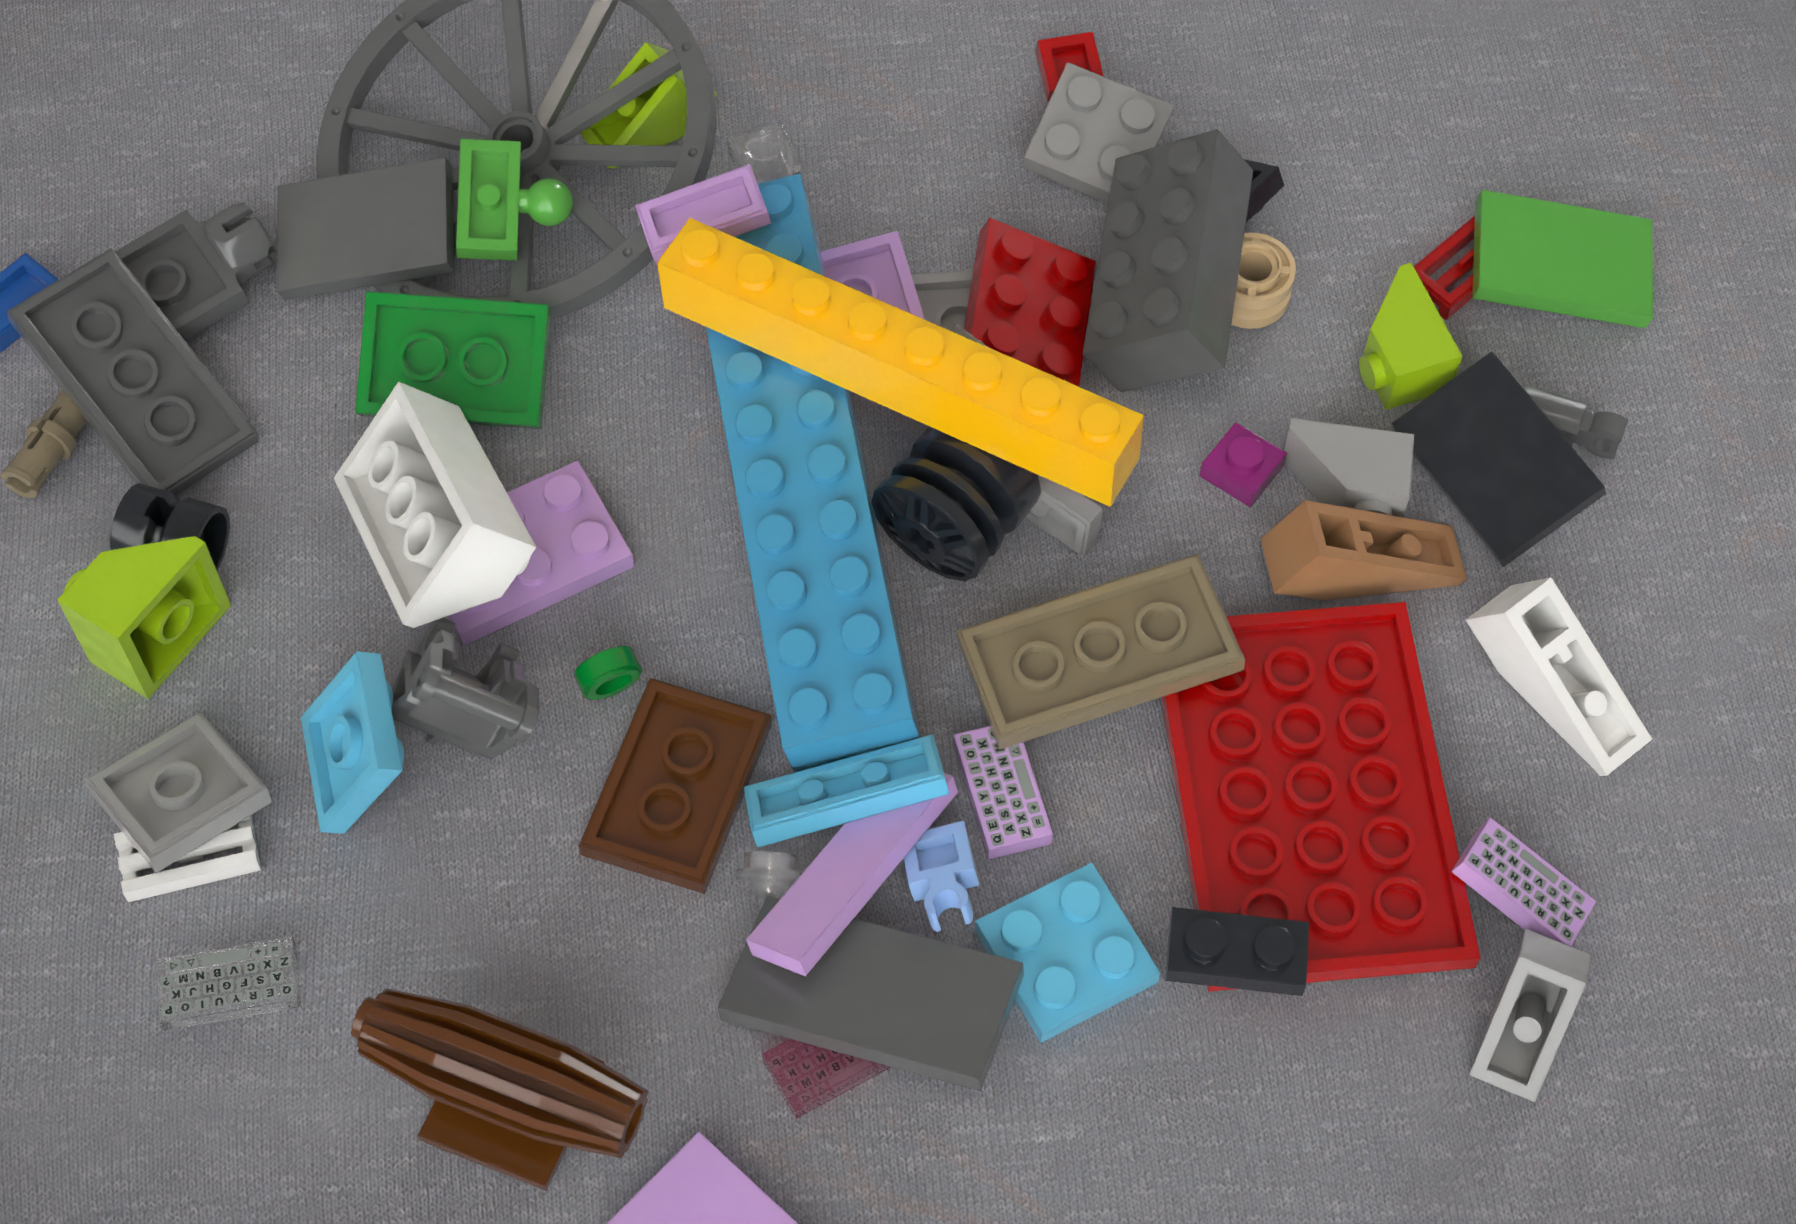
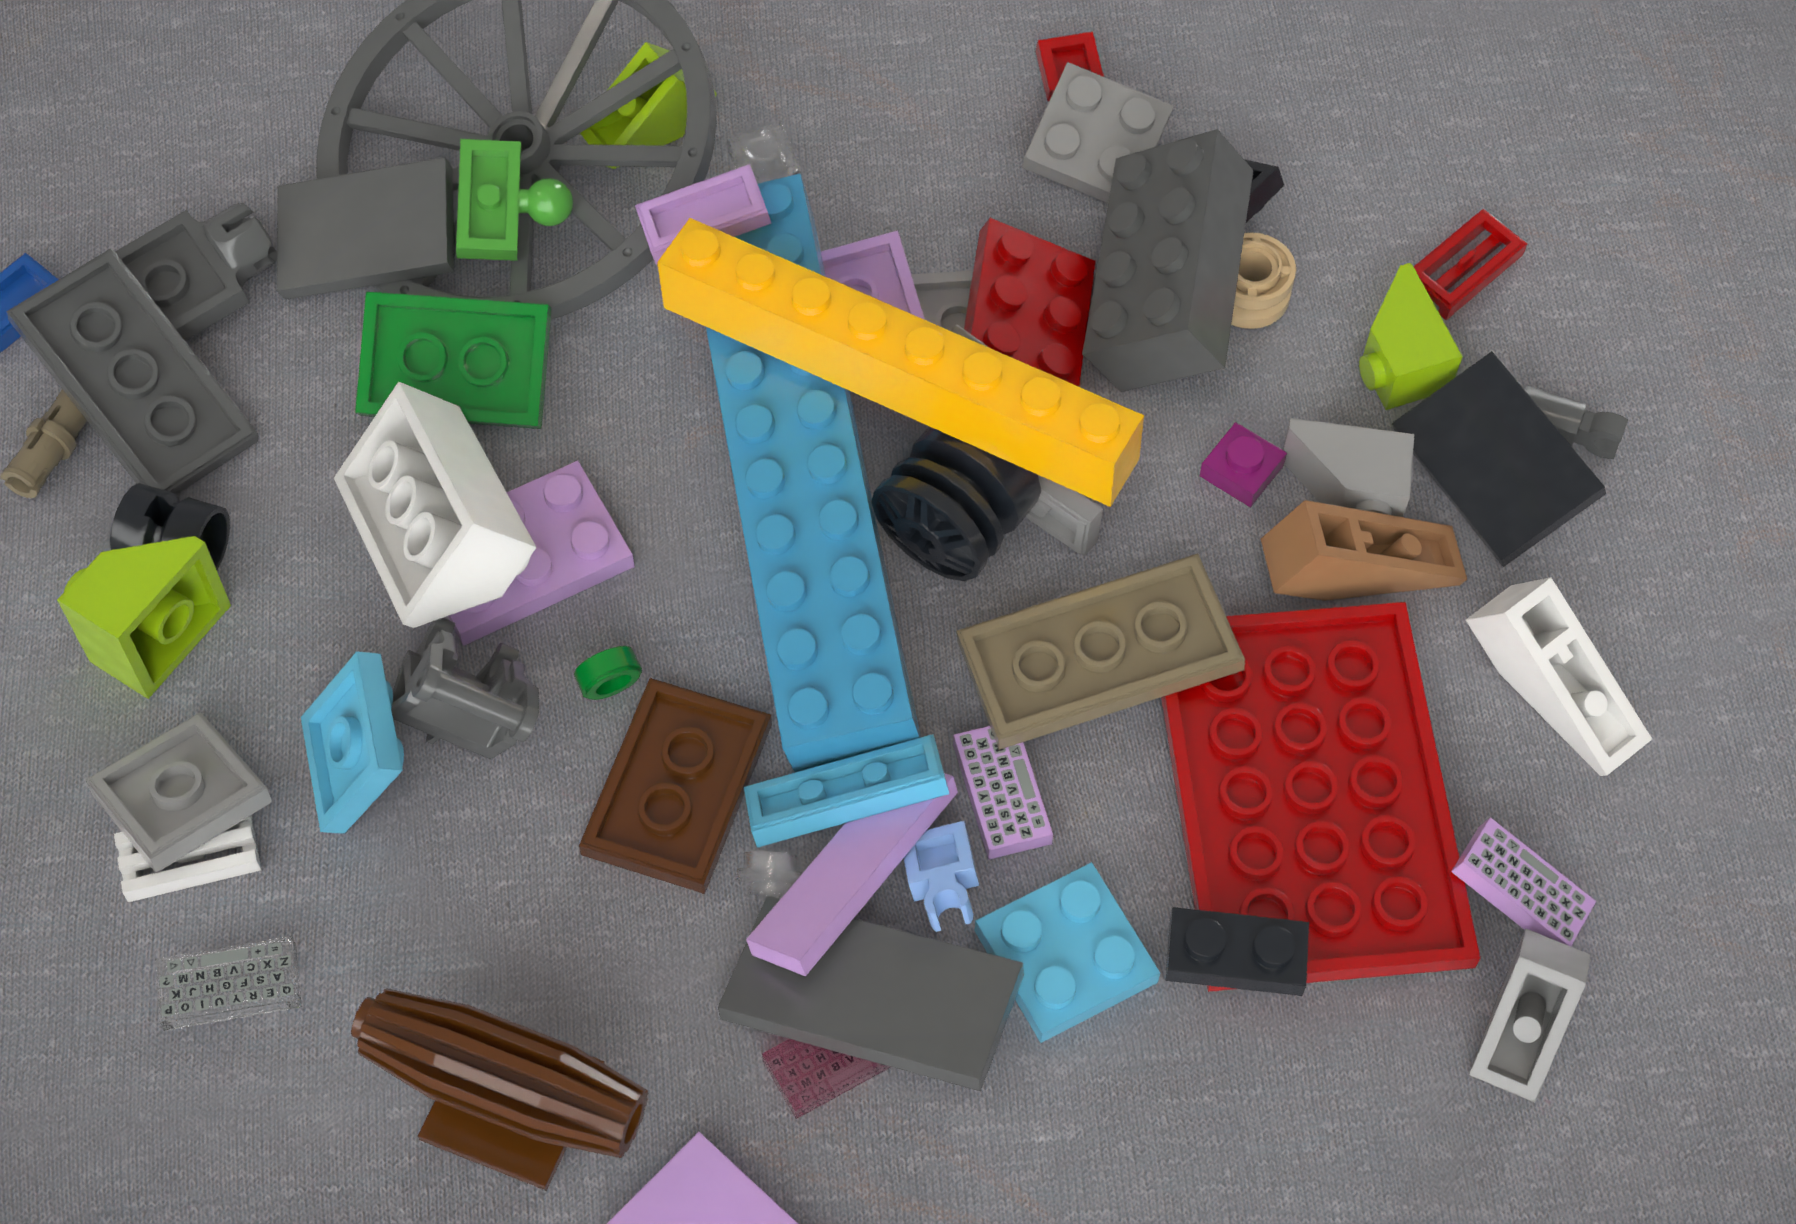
(1563, 259): bright green tile -> none

